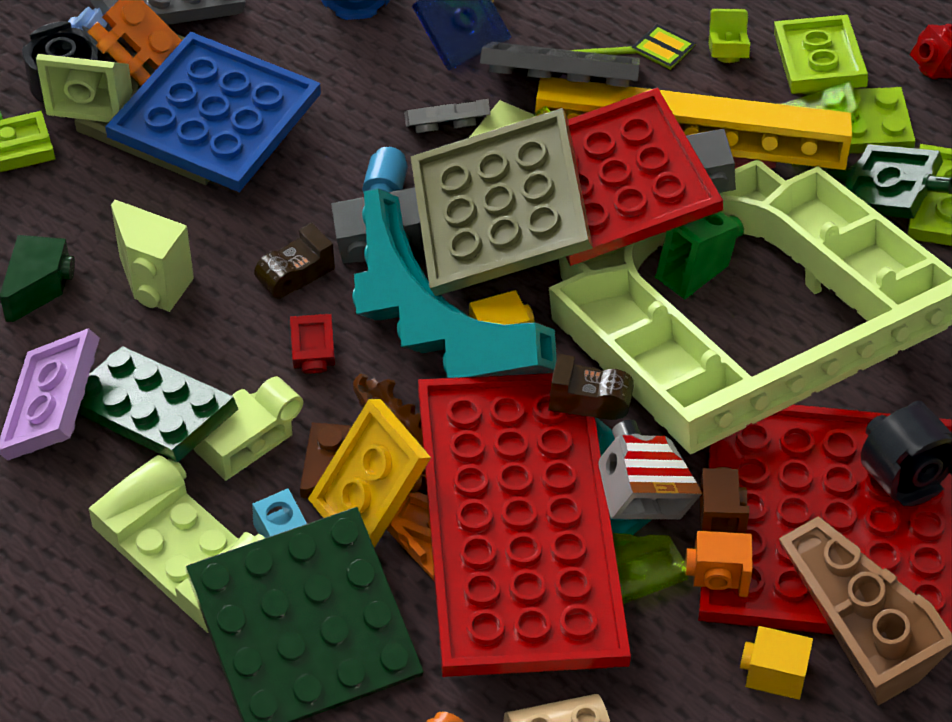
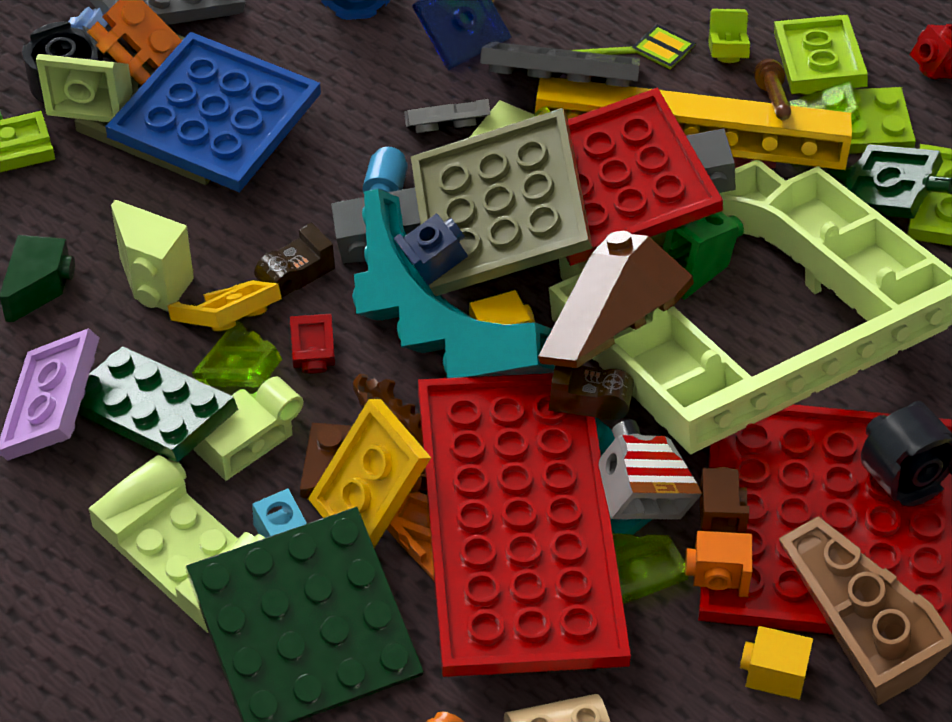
(227, 305): none -> yellow wing
(238, 360): none -> clear neon green wing
(433, 247): none -> dark blue brick
(614, 292): none -> reddish brown wedge
(770, 77): none -> reddish brown piece

